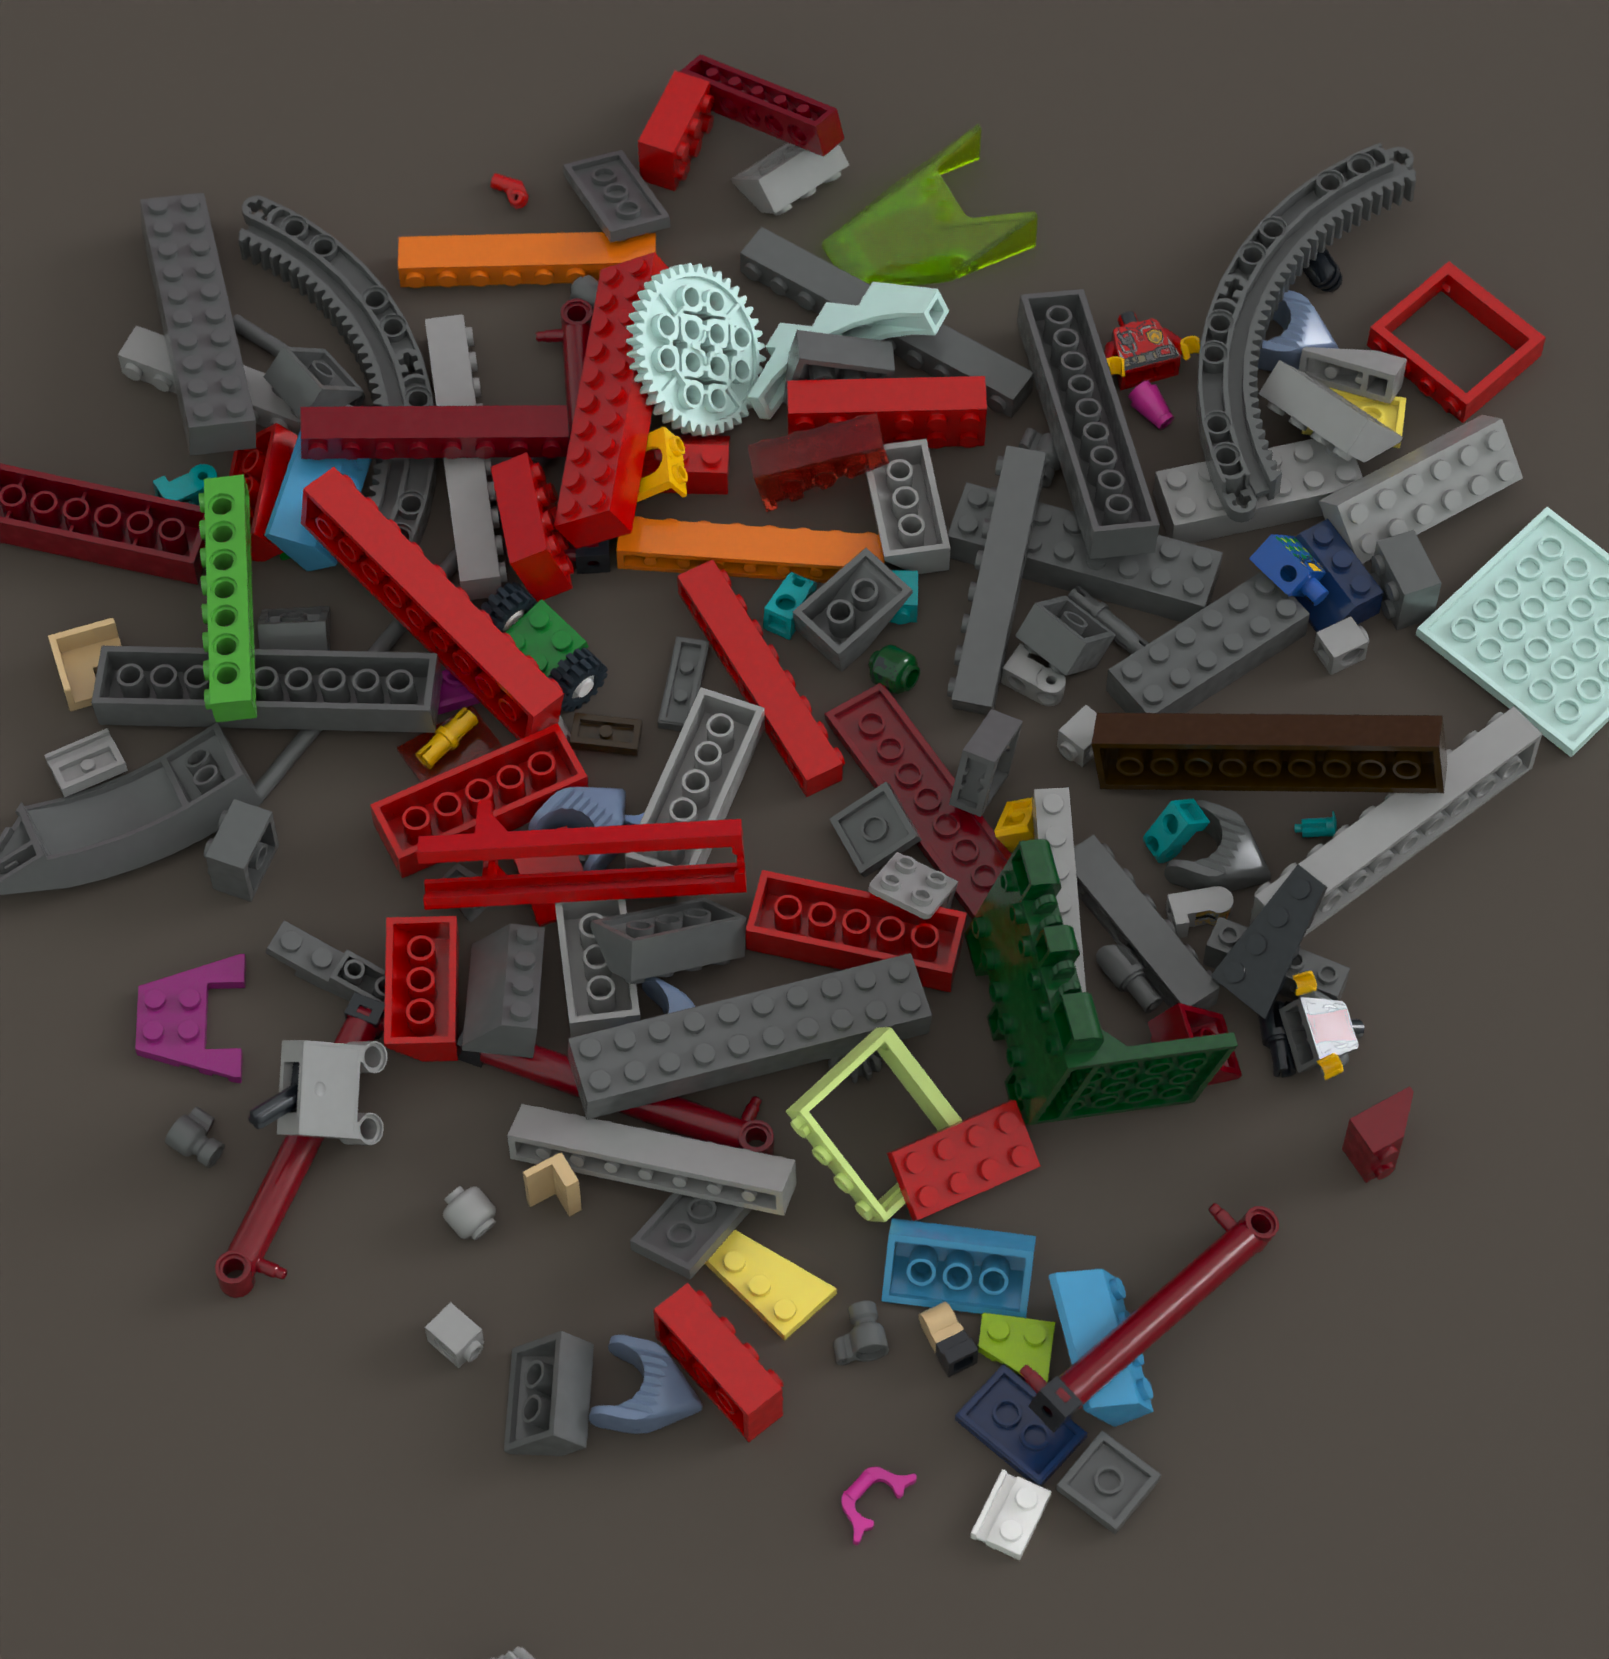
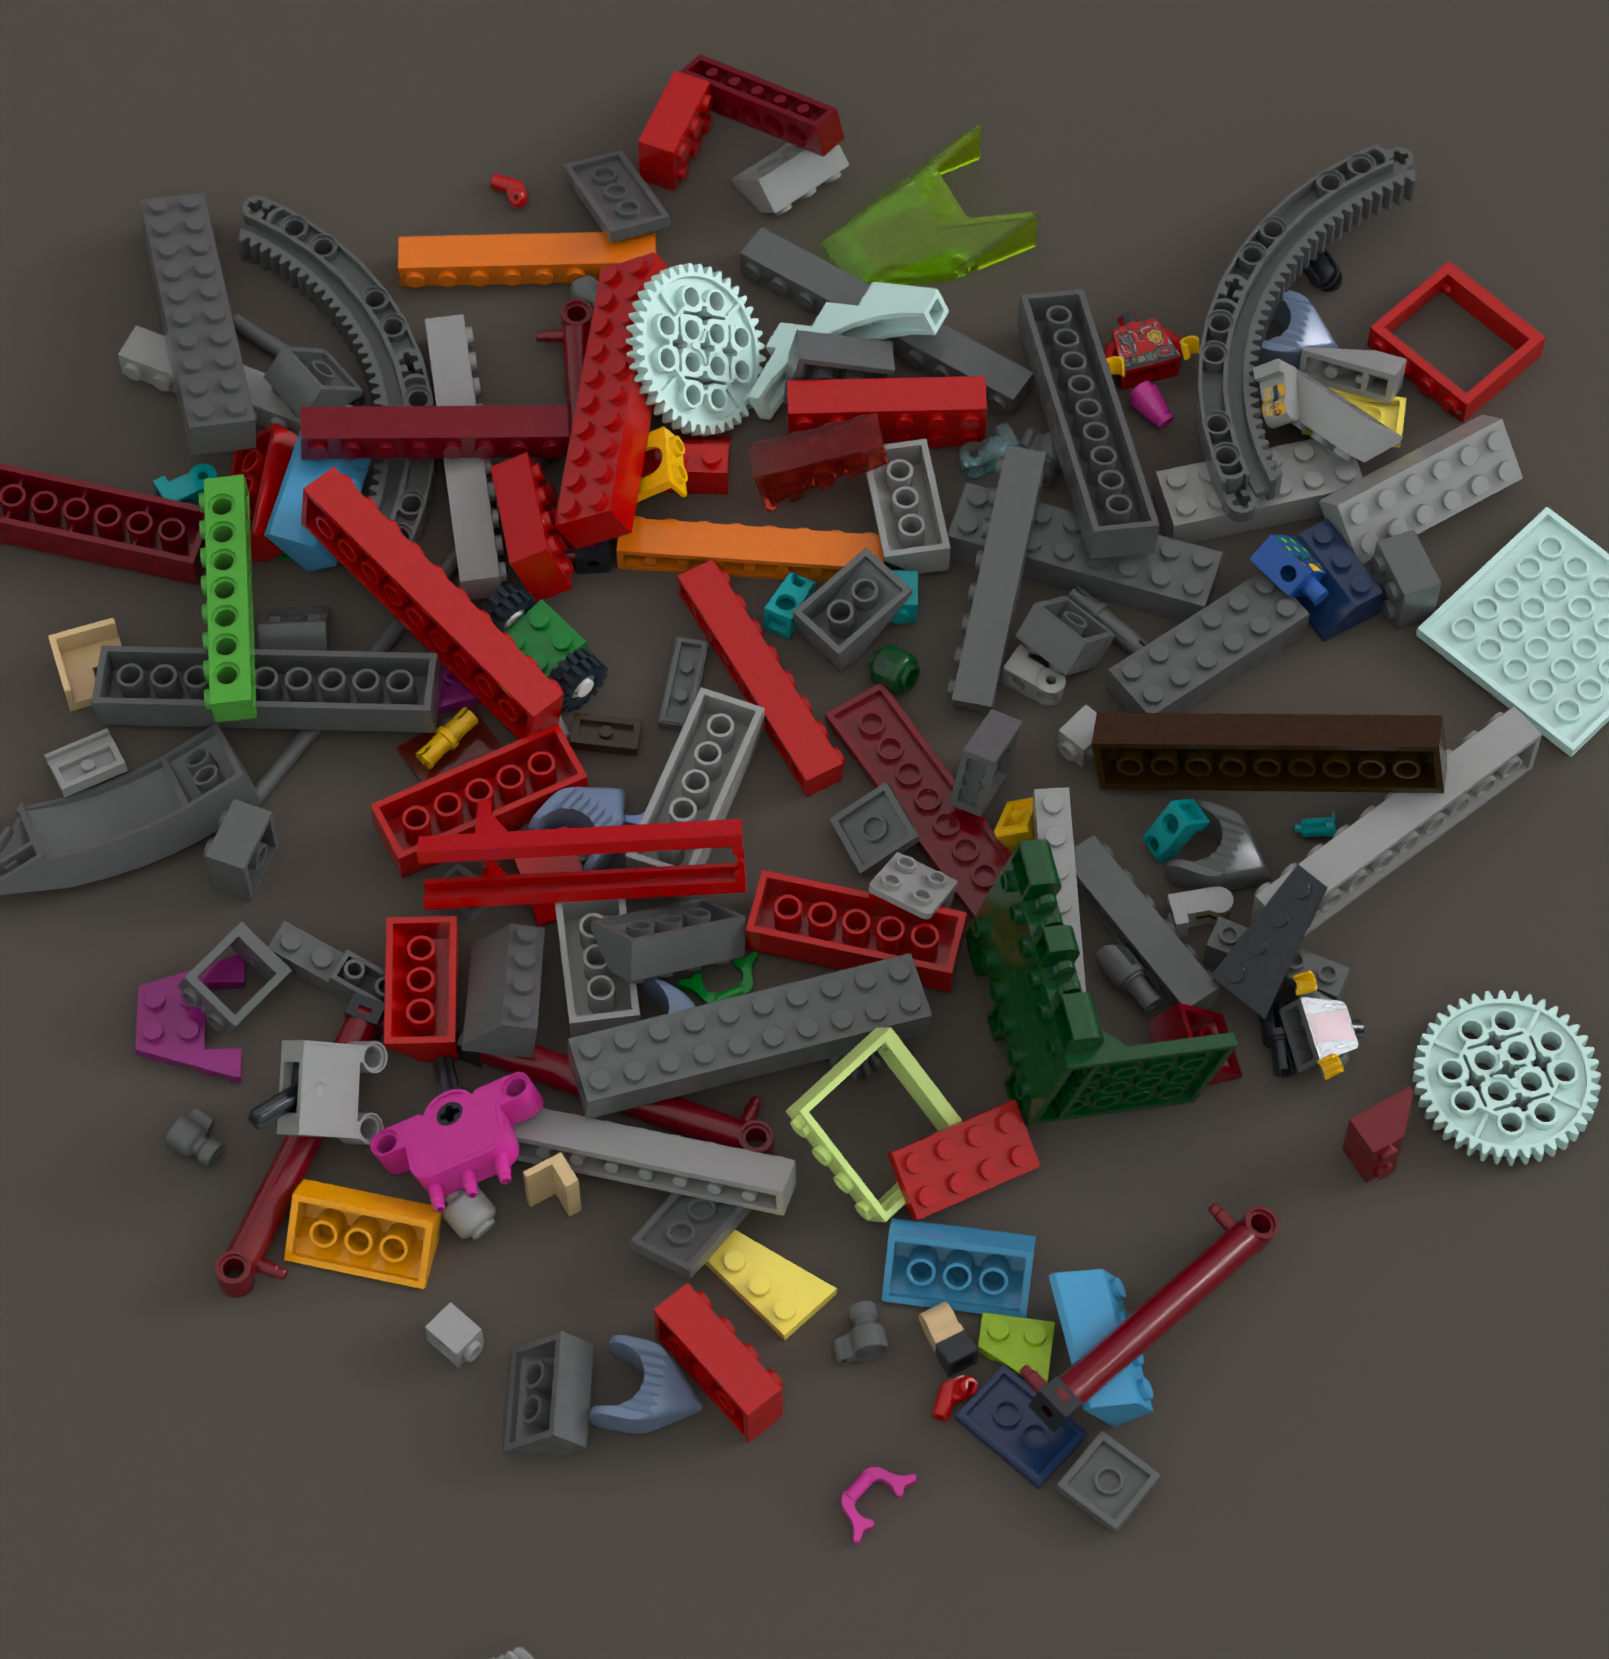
(257, 955): none -> dark grey window
(362, 1233): none -> light orange slope
(460, 1134): none -> dark pink piece
(746, 986): none -> green helmet
(953, 1392): none -> red arm
(980, 458): none -> clear light blue leg
(1011, 1514): white plate -> none
(1278, 392): none -> light grey leg
(1341, 645): light grey brick -> none
(1480, 1128): none -> light aqua gear

